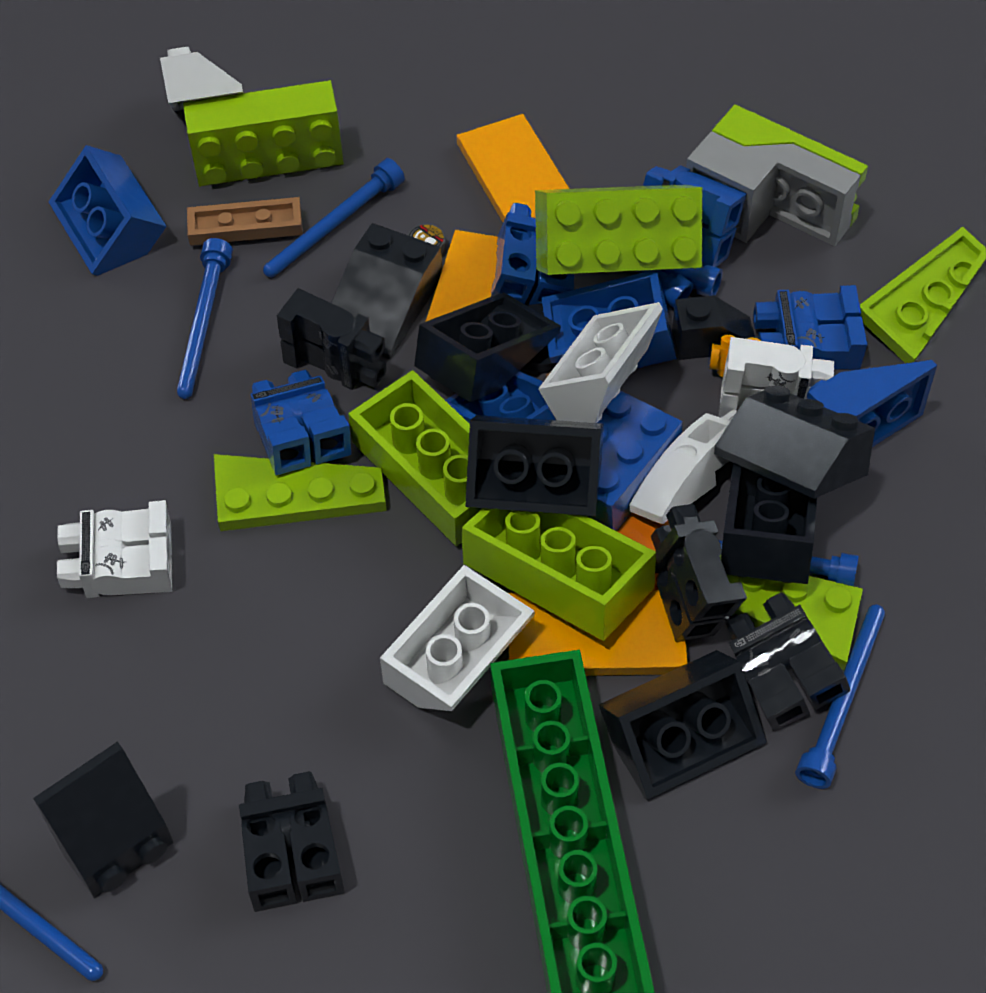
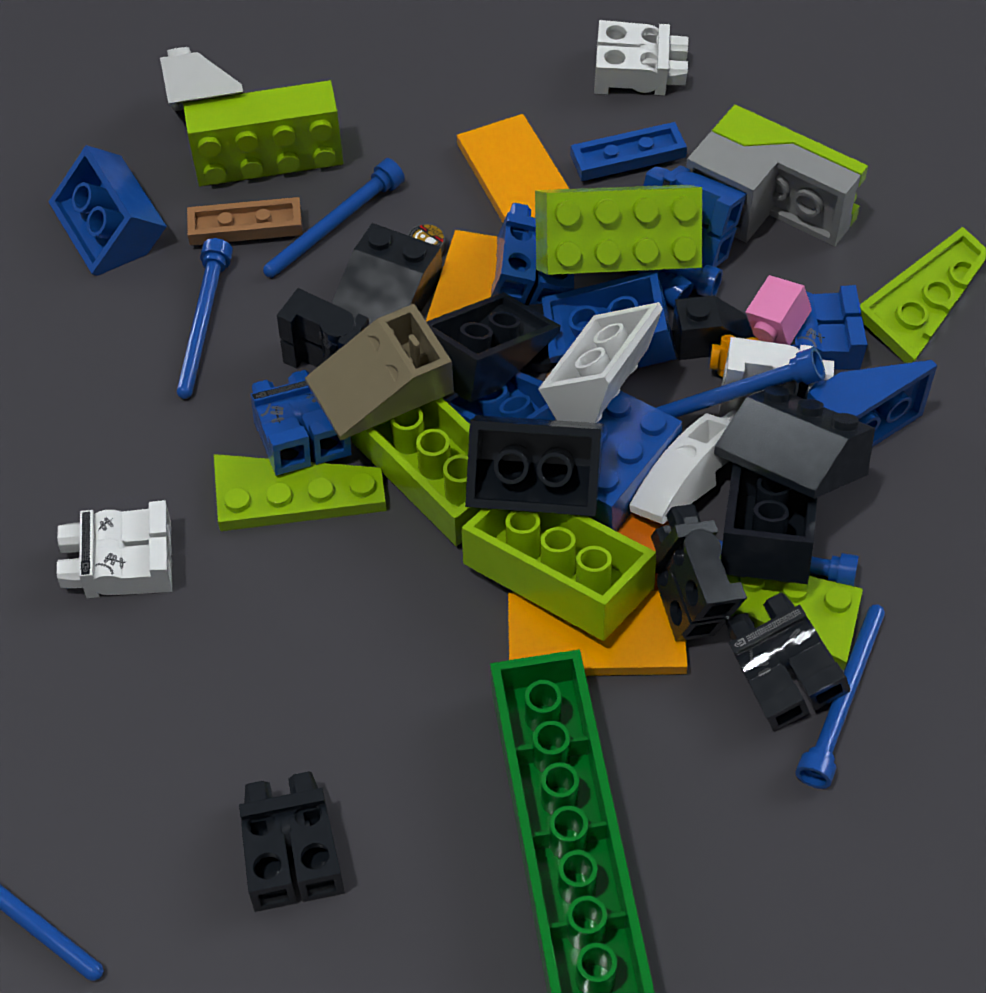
(104, 820): black slope -> none
(382, 373): none -> dark tan slope
(453, 641): white slope -> none
(628, 151): none -> blue plate
(639, 57): none -> white hips
(684, 723): black slope -> none
(778, 310): none -> bright pink brick
(805, 368): none -> blue piece

